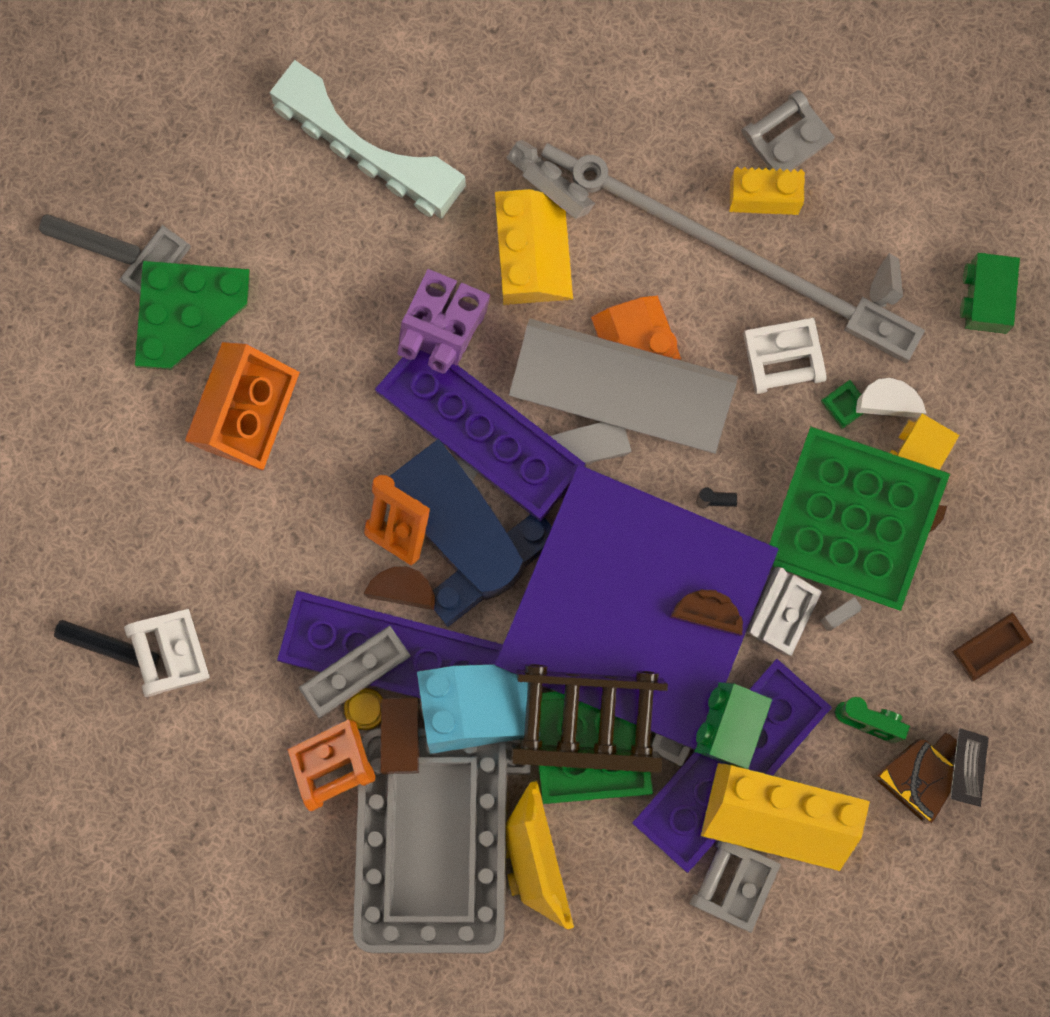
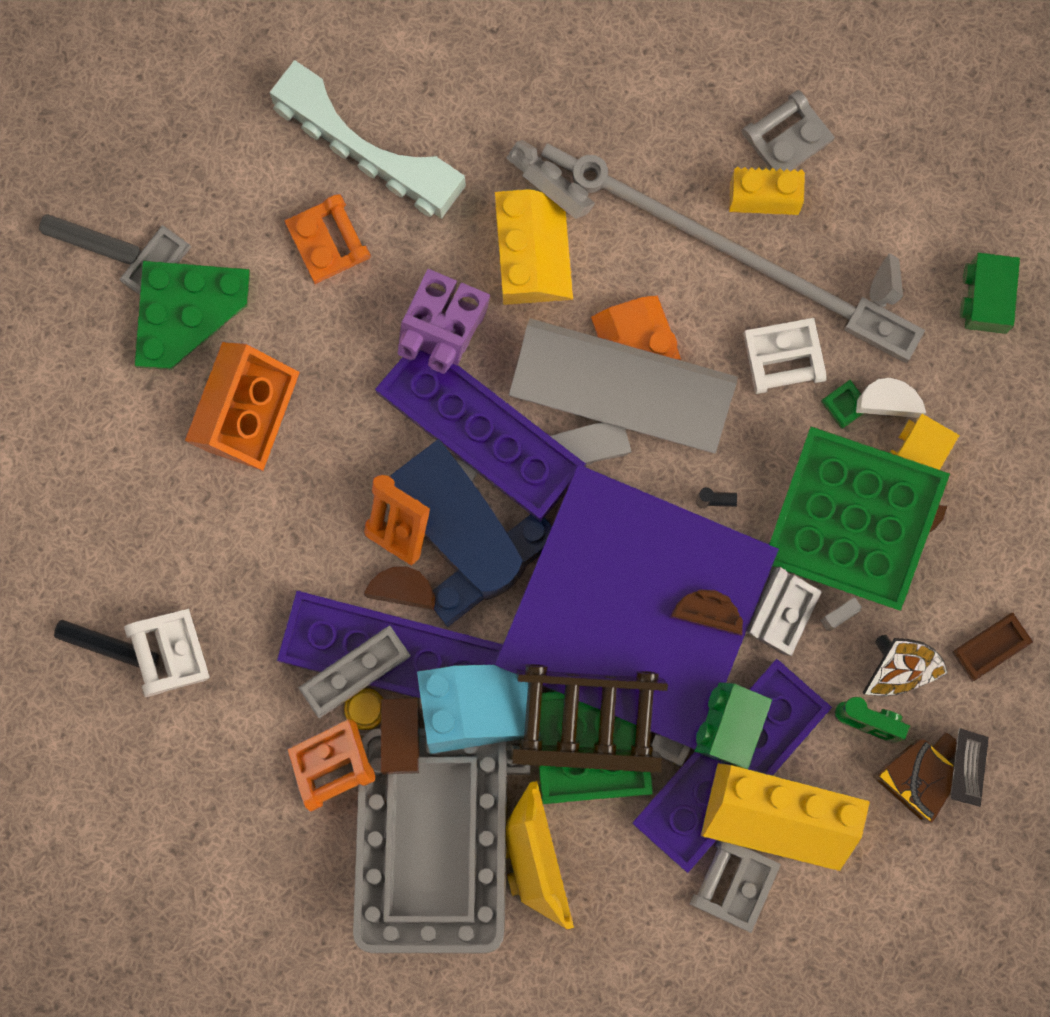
(316, 243): none -> orange plate
(904, 667): none -> shield

